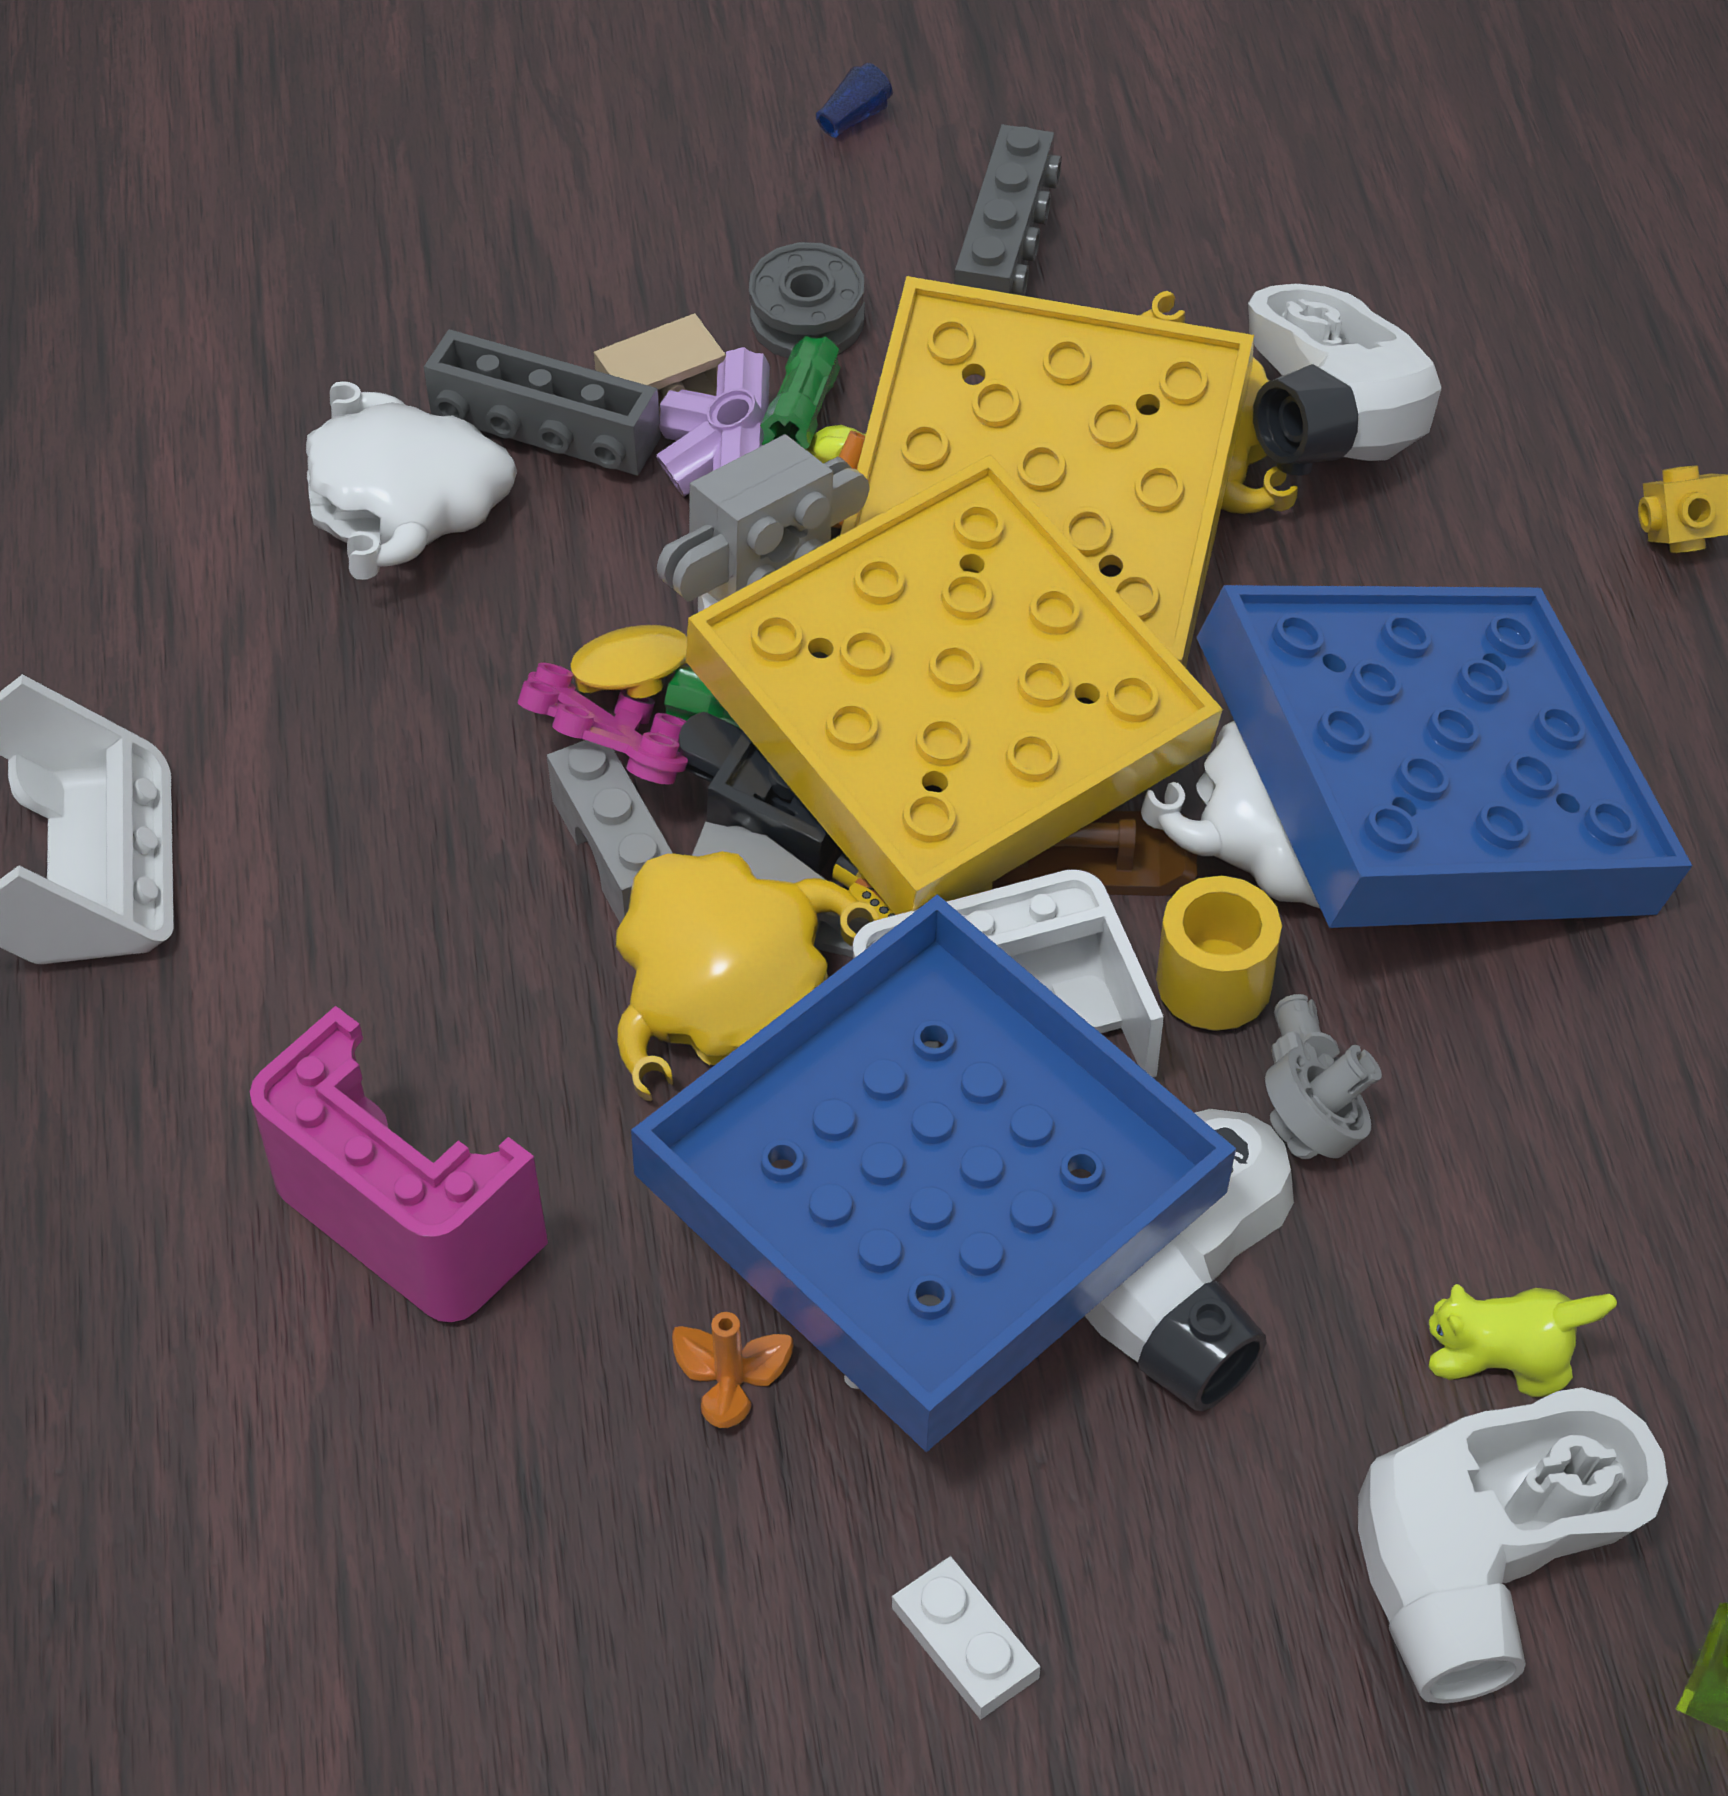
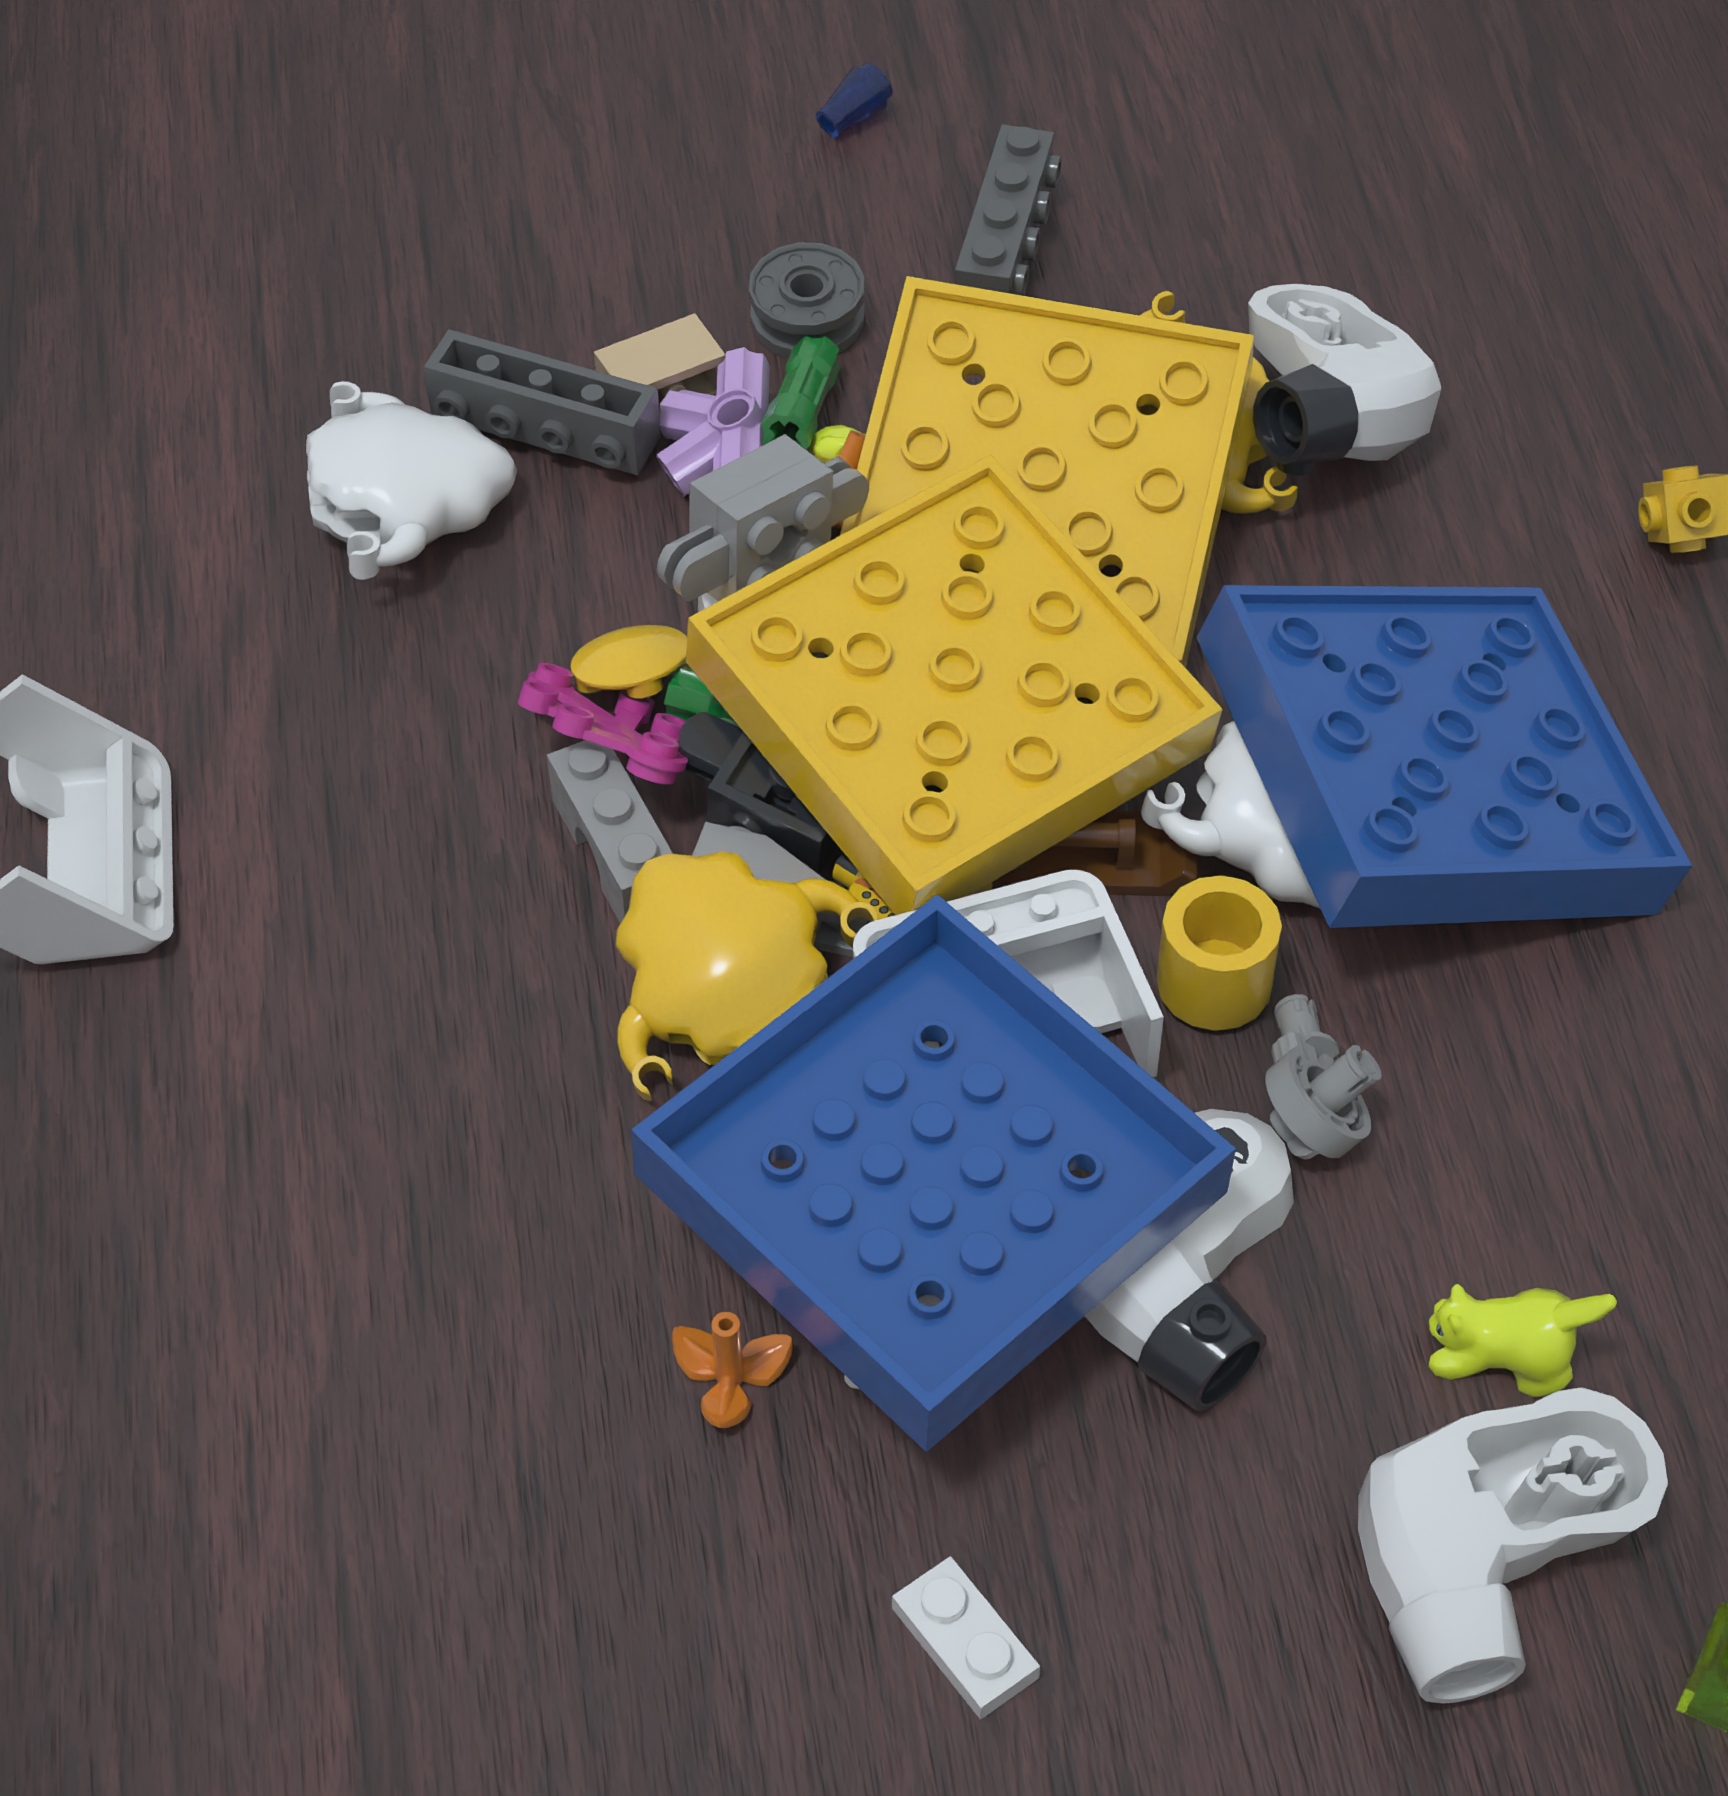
(429, 1229): dark pink windscreen -> none

